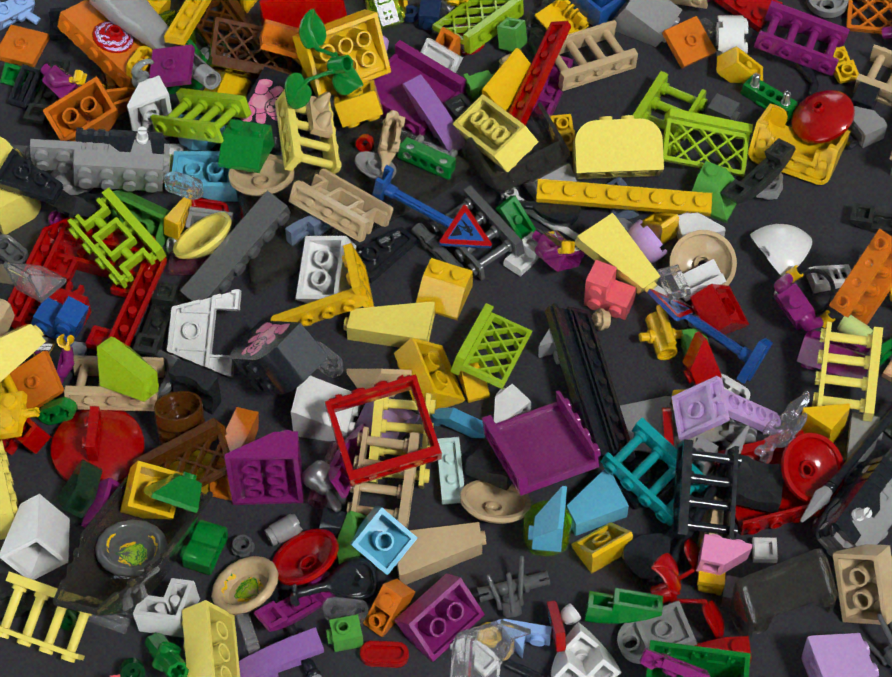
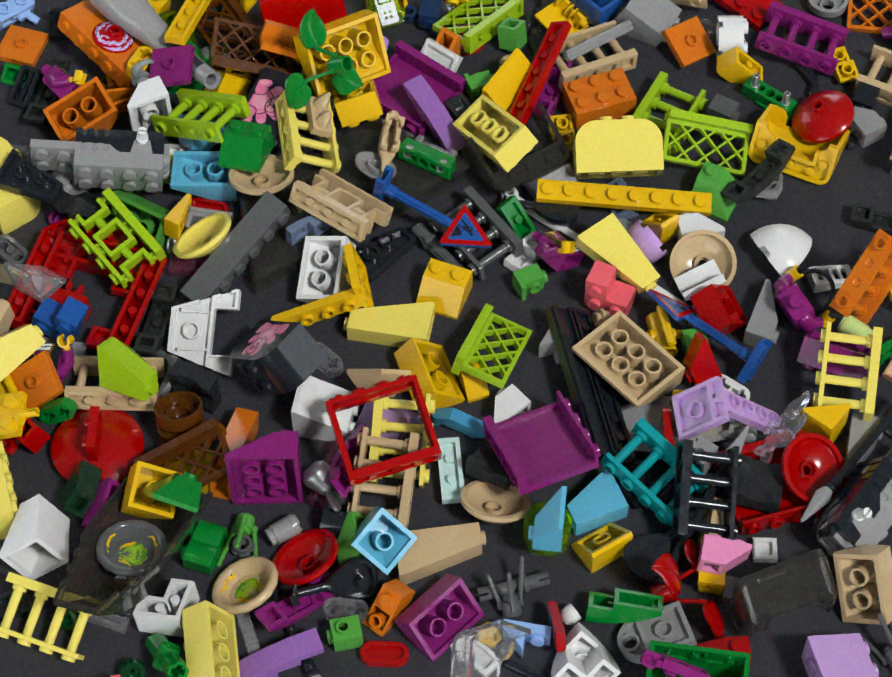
(183, 185): clear beam -> none
(243, 526): none -> bright green plant
(360, 140): red hinge -> none
(529, 280): none -> bright green brick
(597, 41): none -> light grey axle
(599, 96): none -> orange brick
(630, 360): none -> tan slope
(674, 282): clear tile -> none
(763, 318): none -> light grey slope

